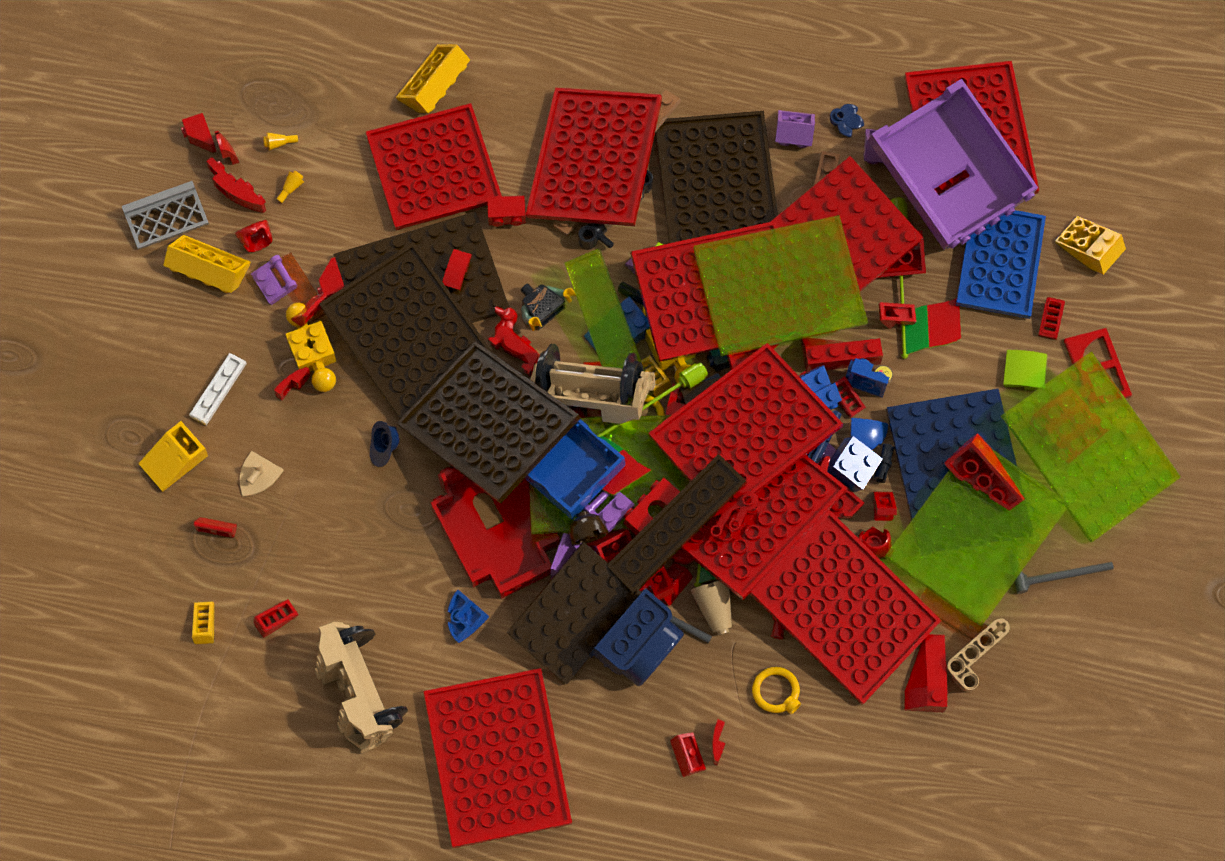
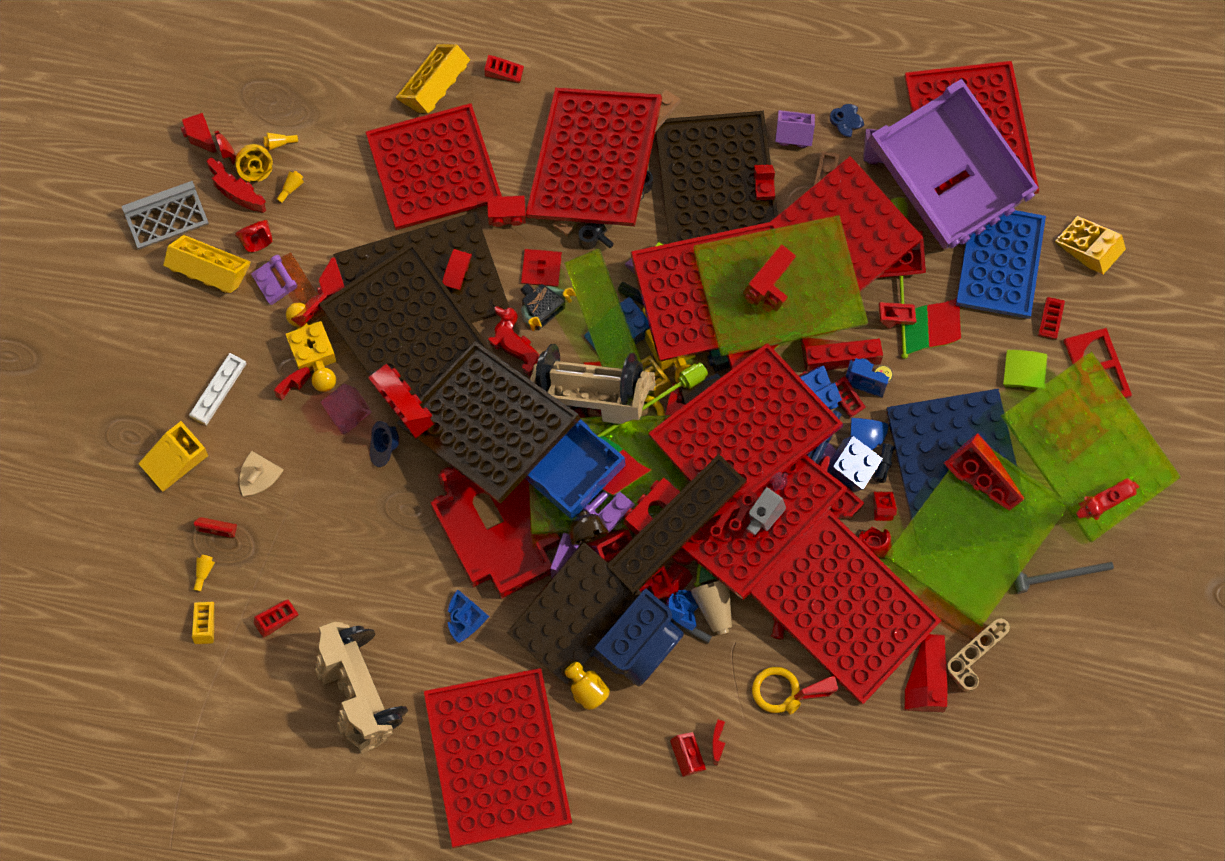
(203, 567): none -> yellow cone
(253, 163): none -> yellow cylinder
(346, 407): none -> clear pink plate
(401, 401): none -> red wedge
(494, 73): none -> red slope
(541, 267): none -> red piece
(587, 686): none -> yellow piece
(682, 608): none -> blue brick
(763, 283): none -> red brick
(764, 182): none -> red slope
(770, 506): none -> light grey torso
(779, 481): none -> clear pink plate
(817, 690): none -> red slope
(1099, 503): none -> red animal

